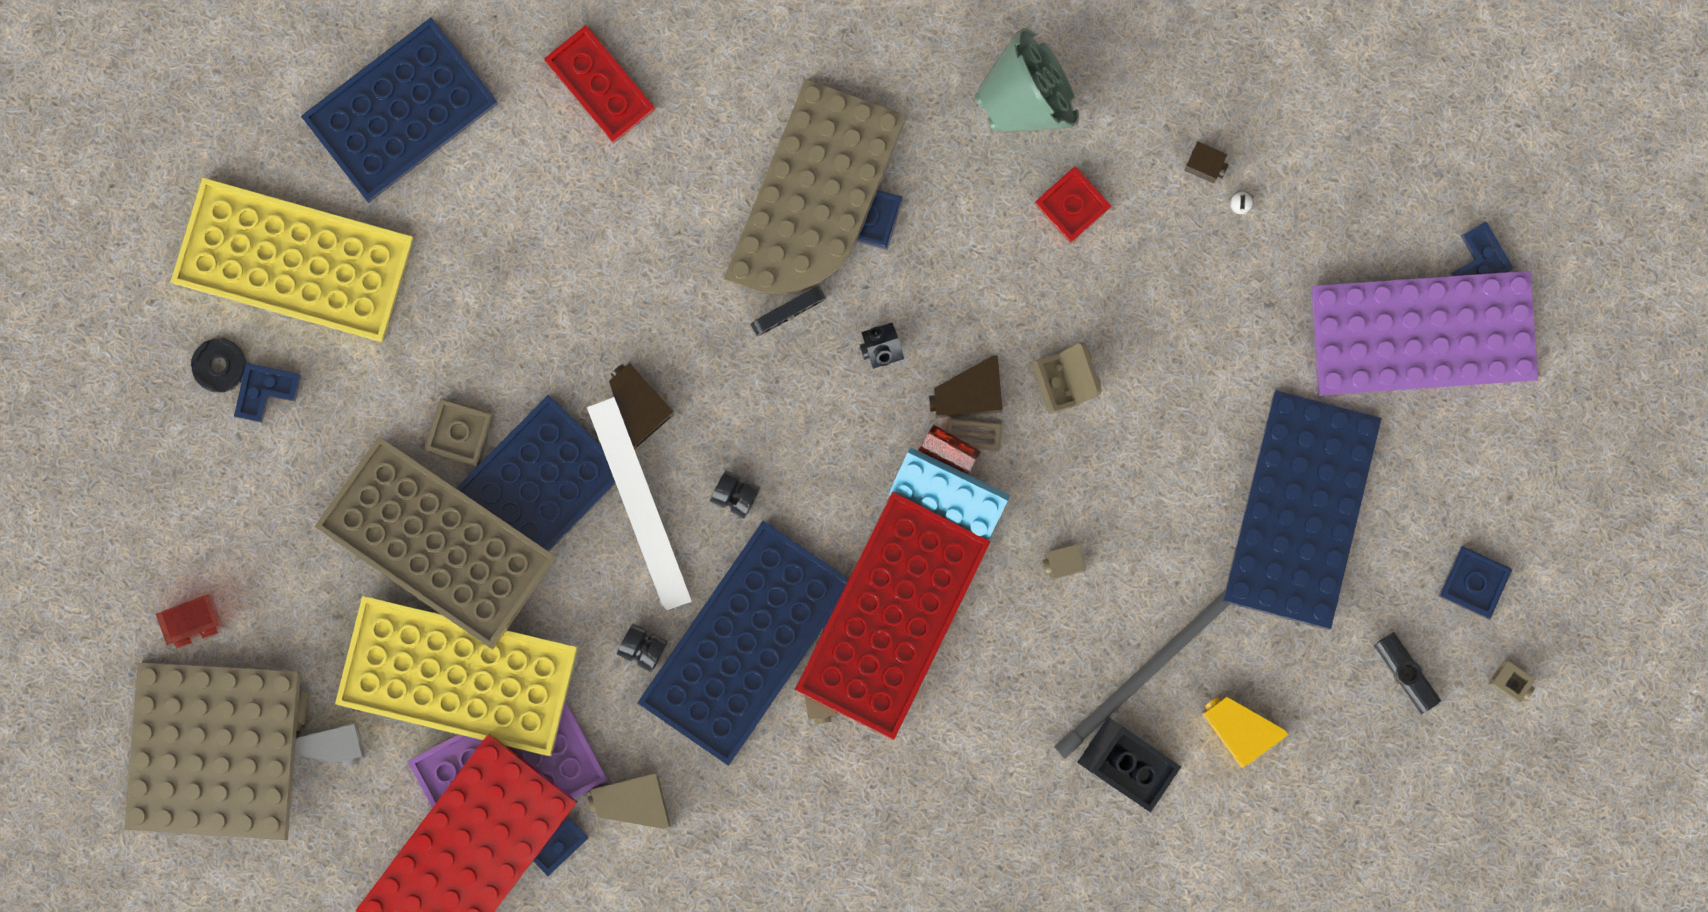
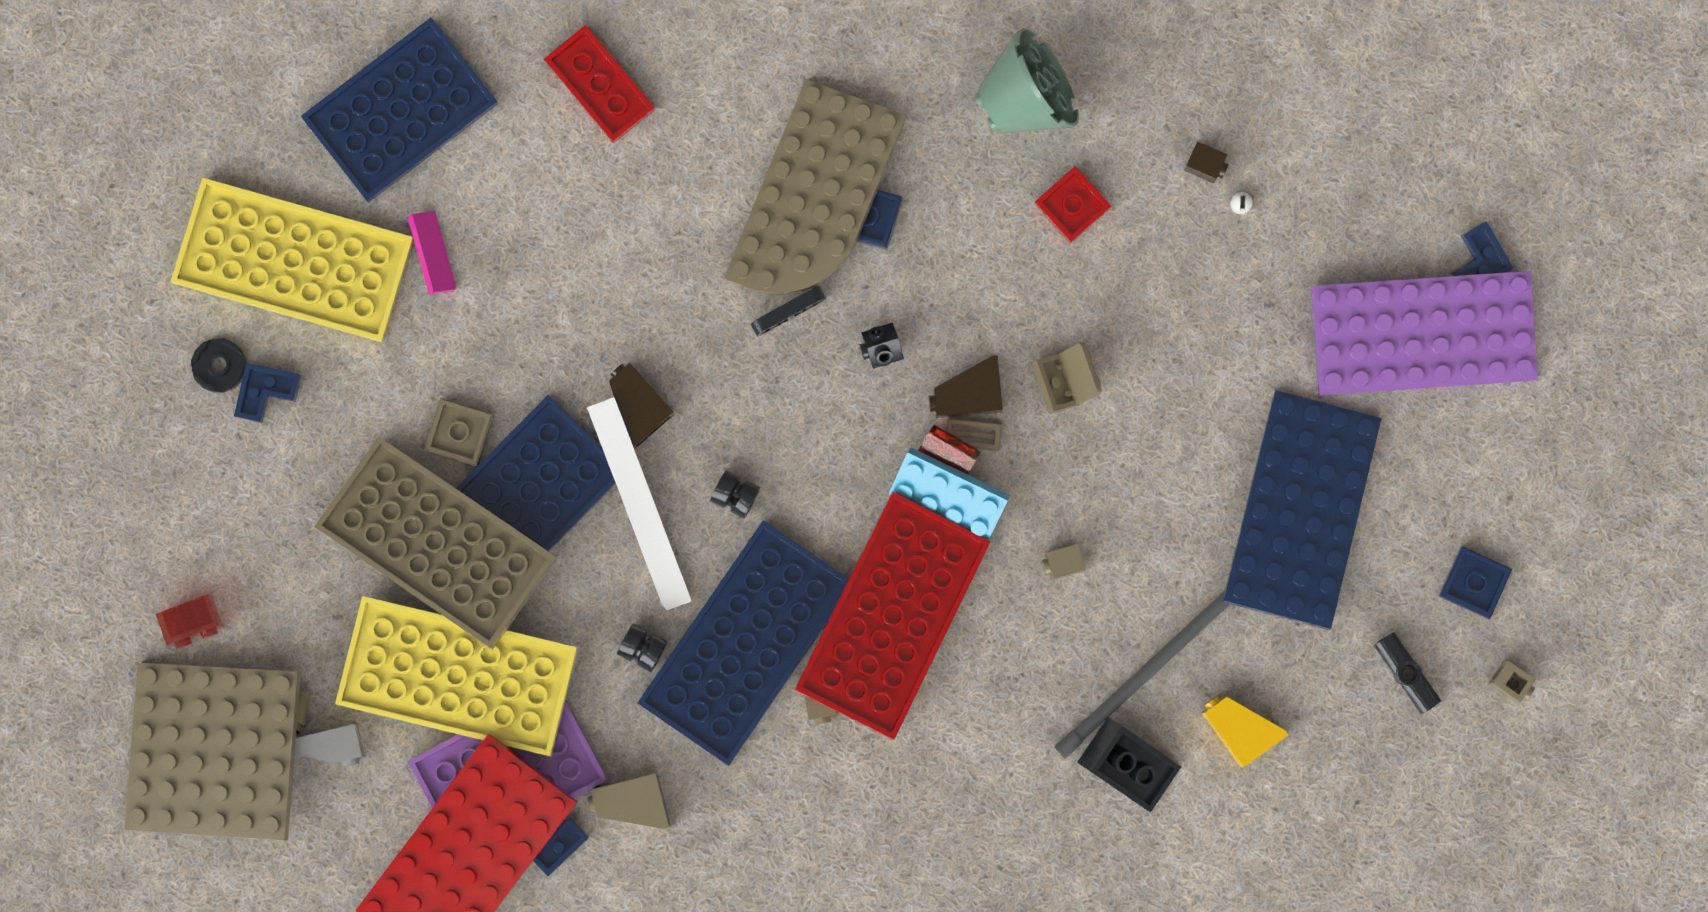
(432, 252): none -> dark pink tile

